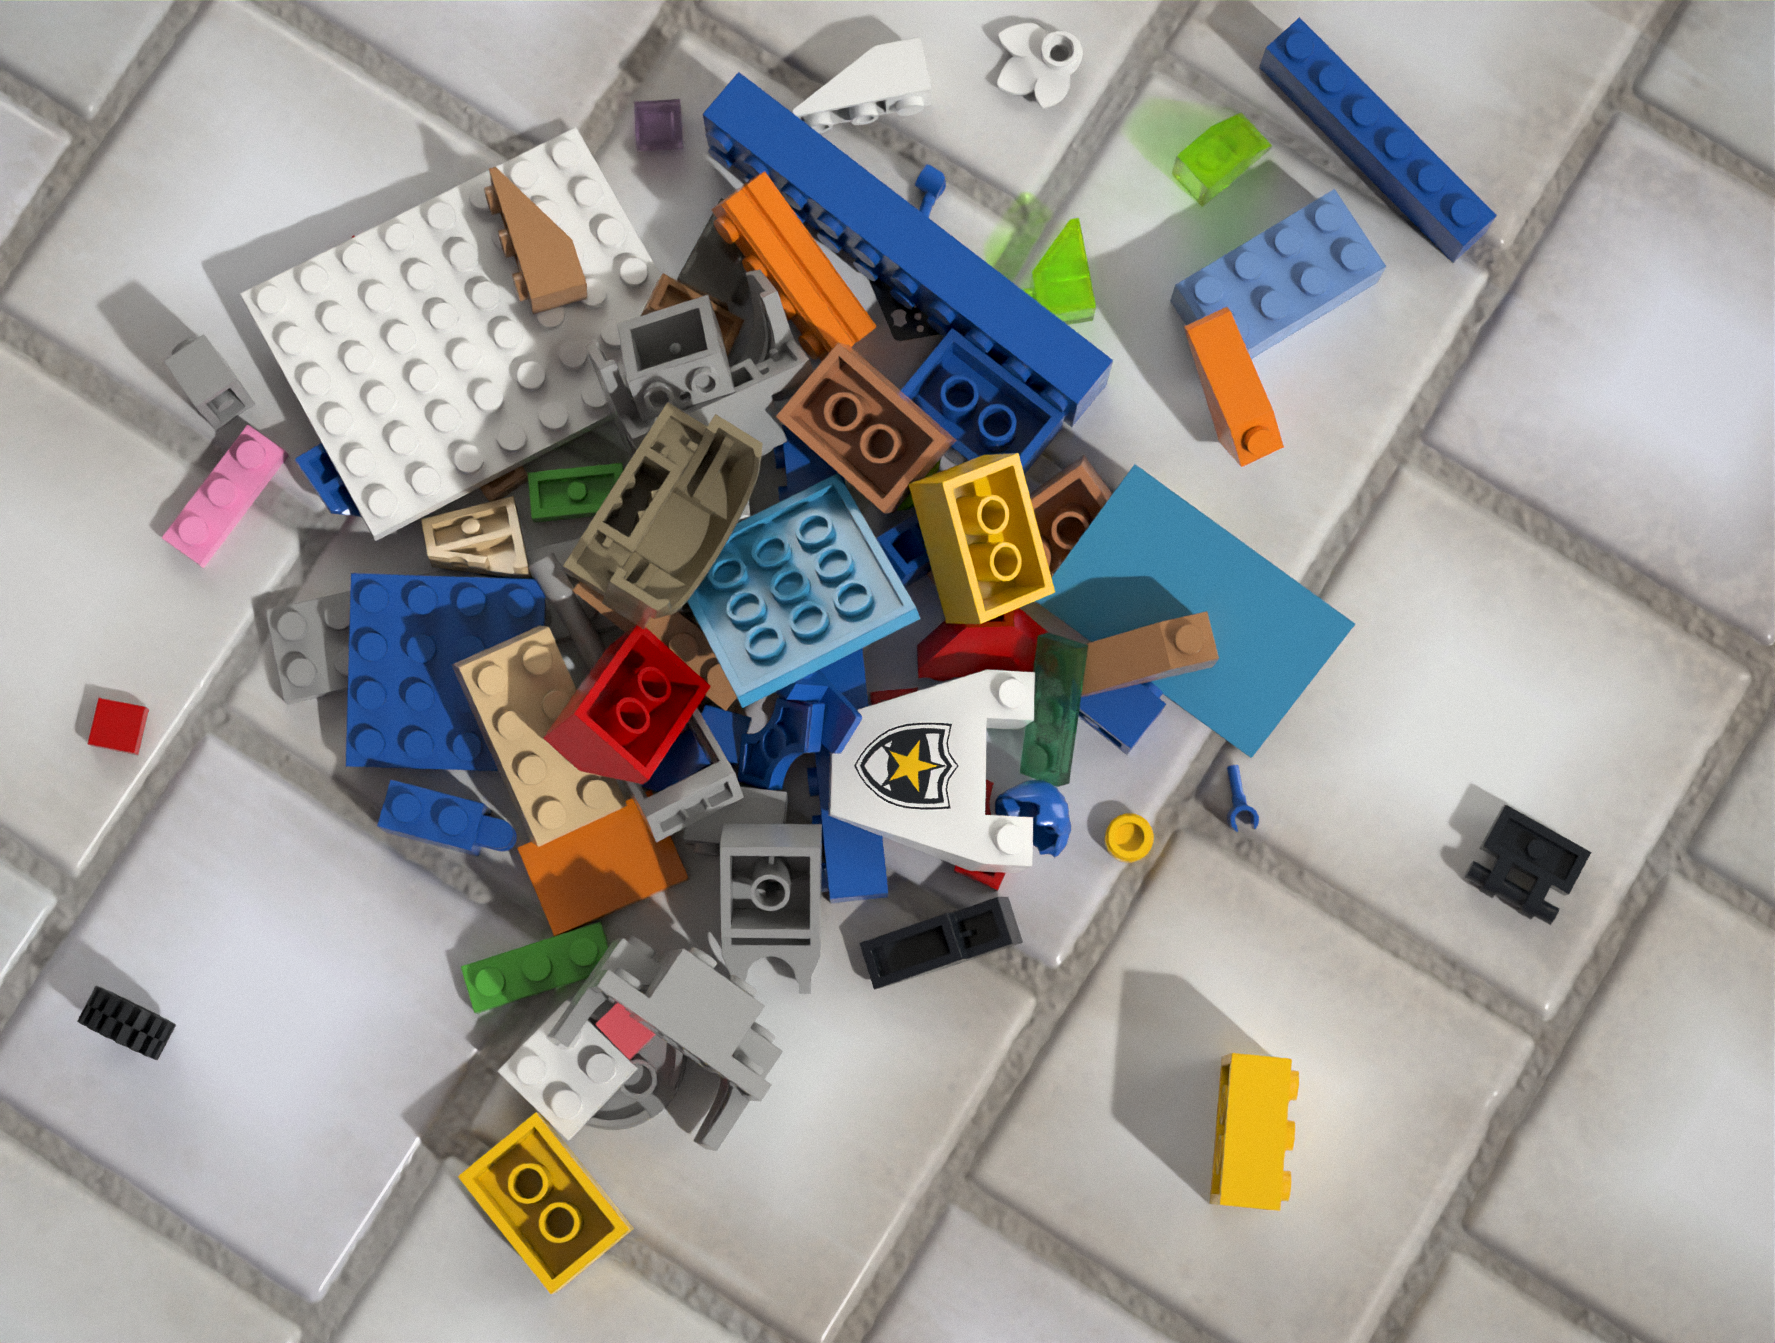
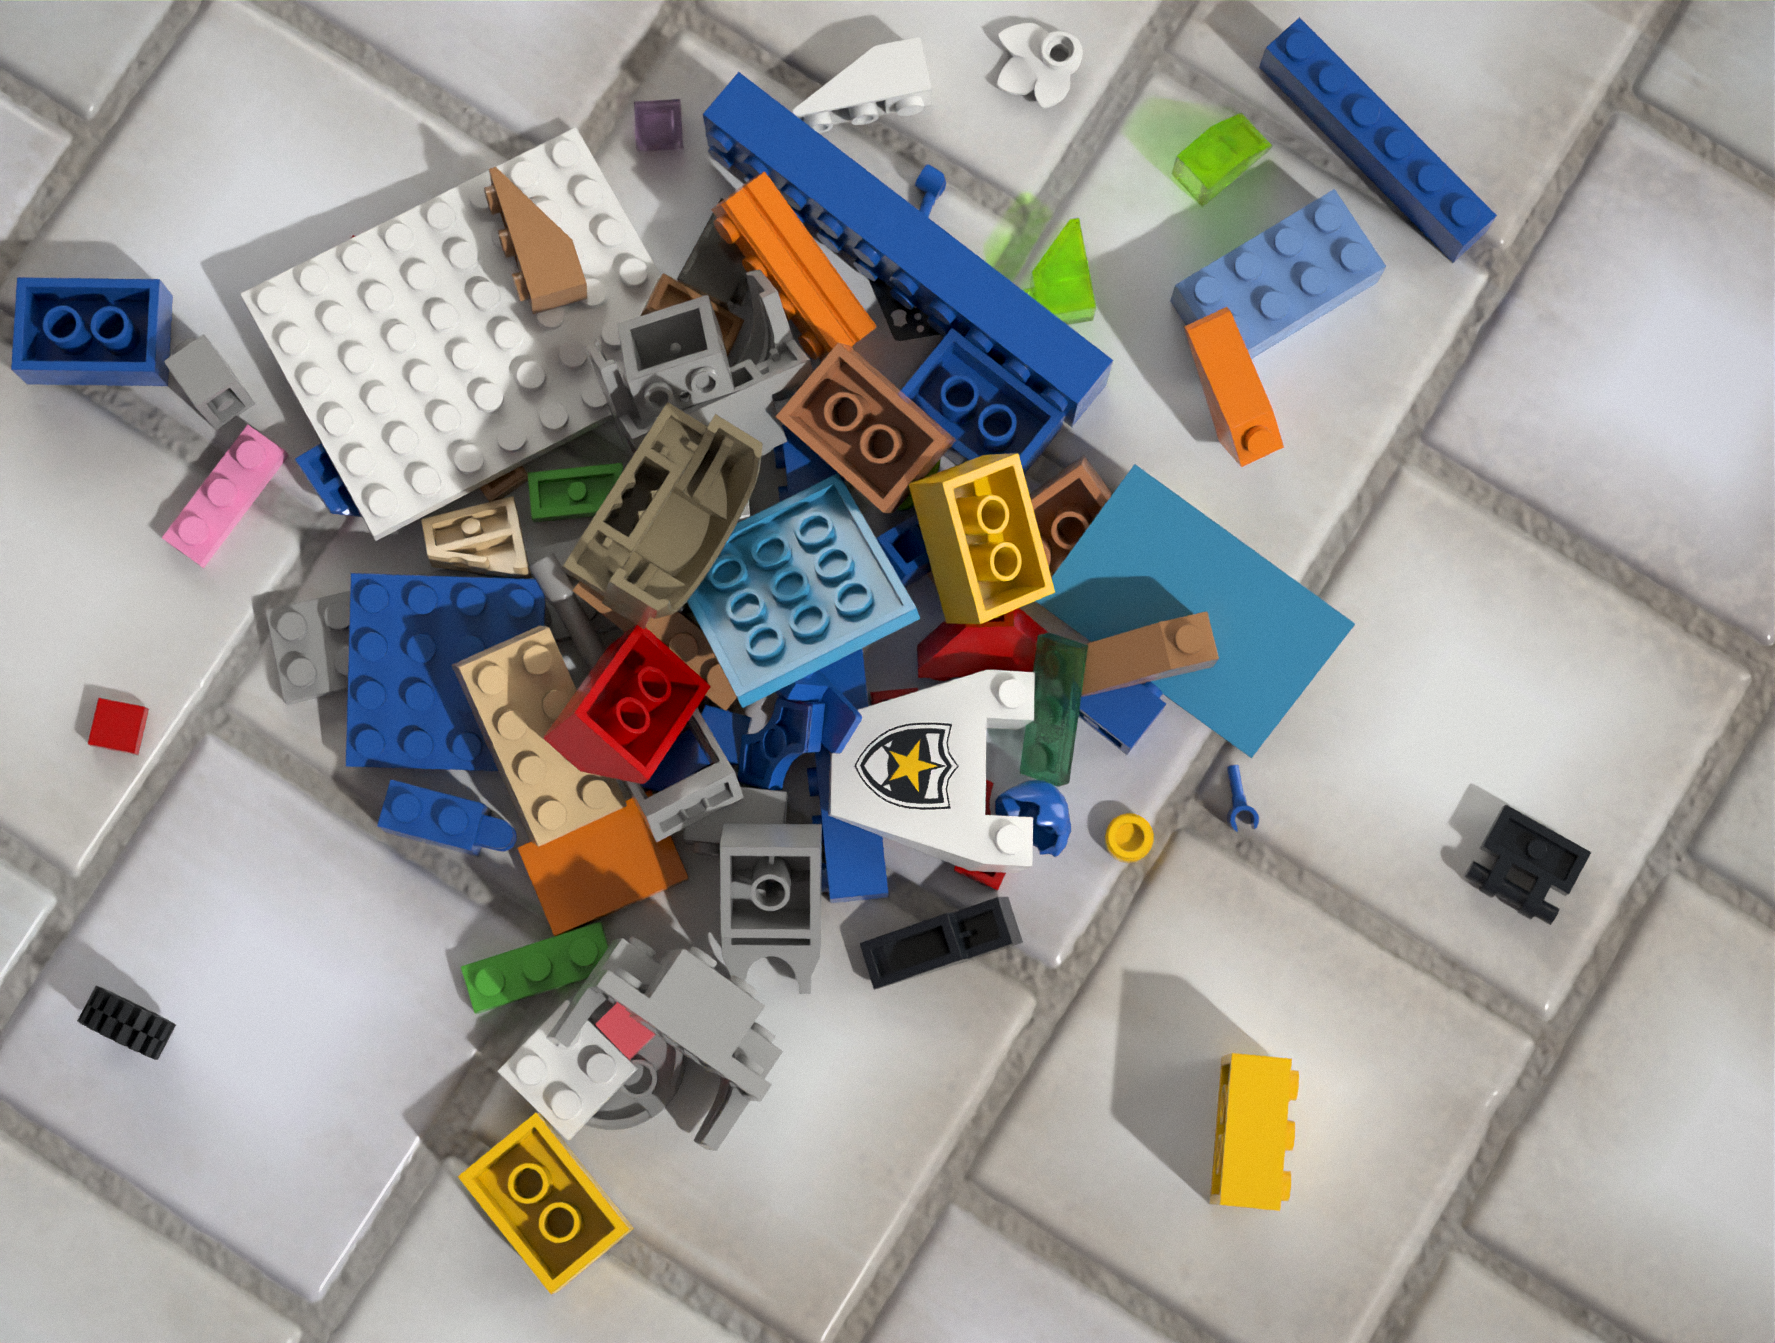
(92, 331): none -> blue brick

